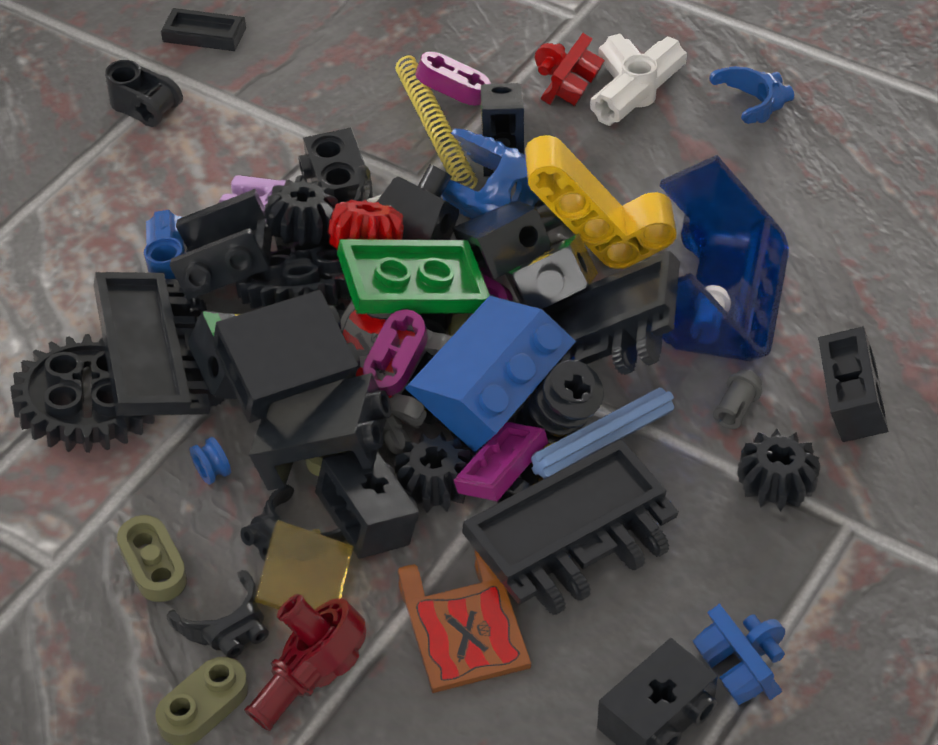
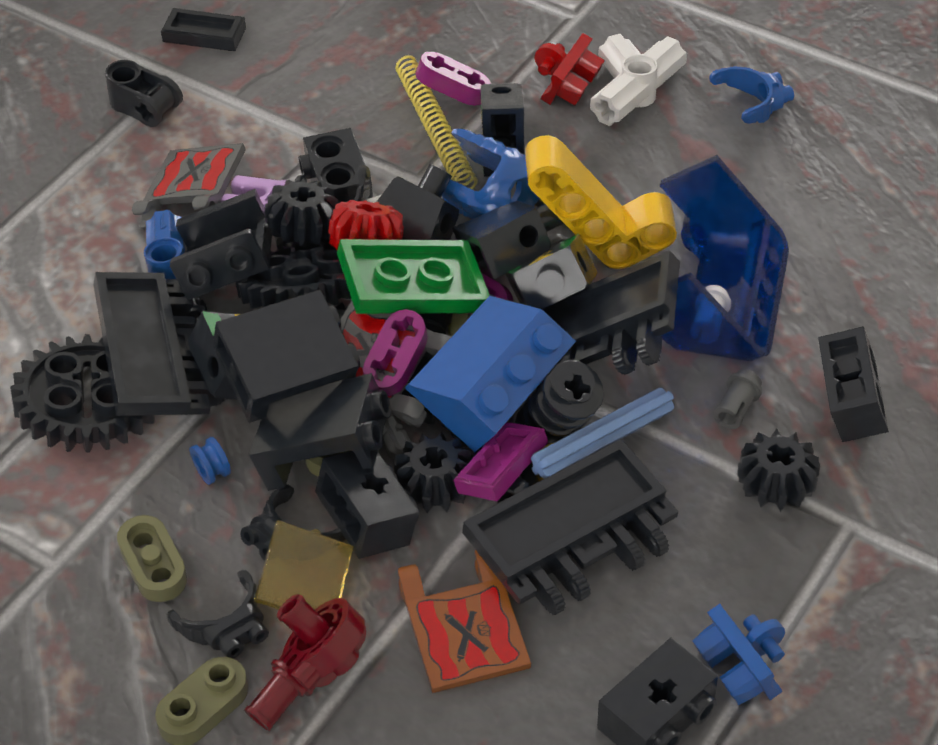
(191, 176): none -> dark grey flag

